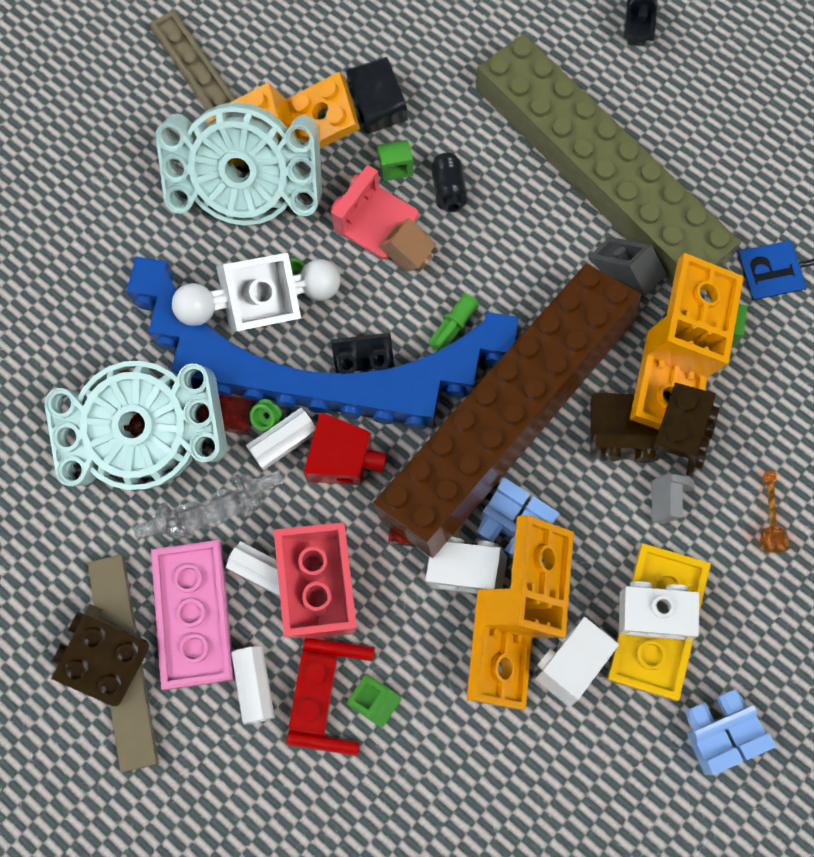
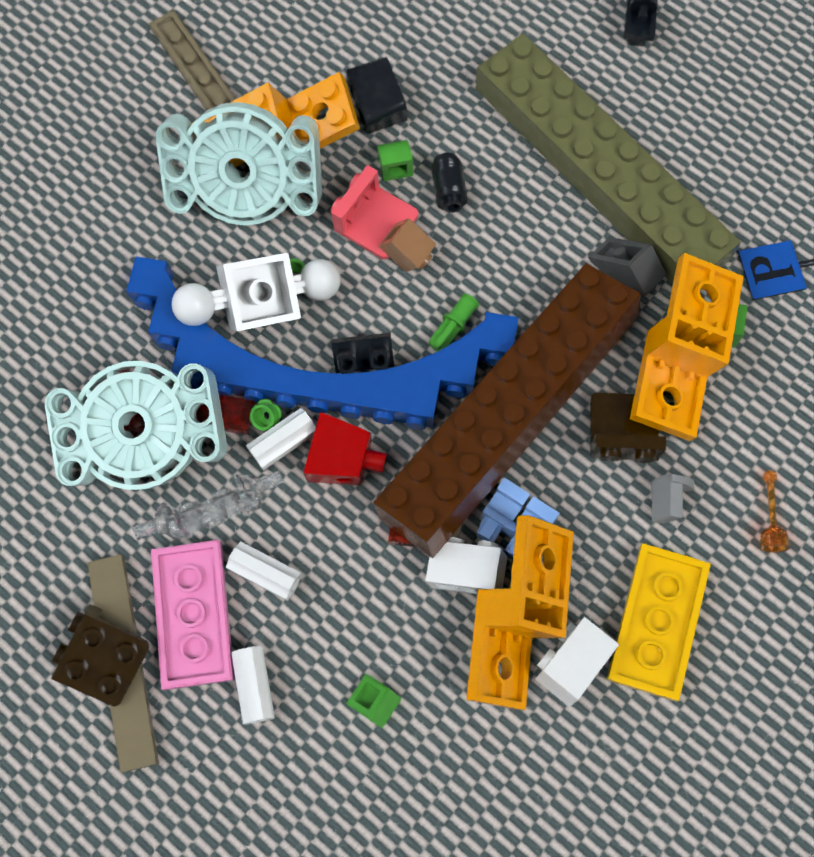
(314, 695): red plate -> none
(315, 581): coral slope -> none
(659, 612): white brick -> none
(688, 425): dark brown bracket -> none
(728, 739): light blue hips -> none

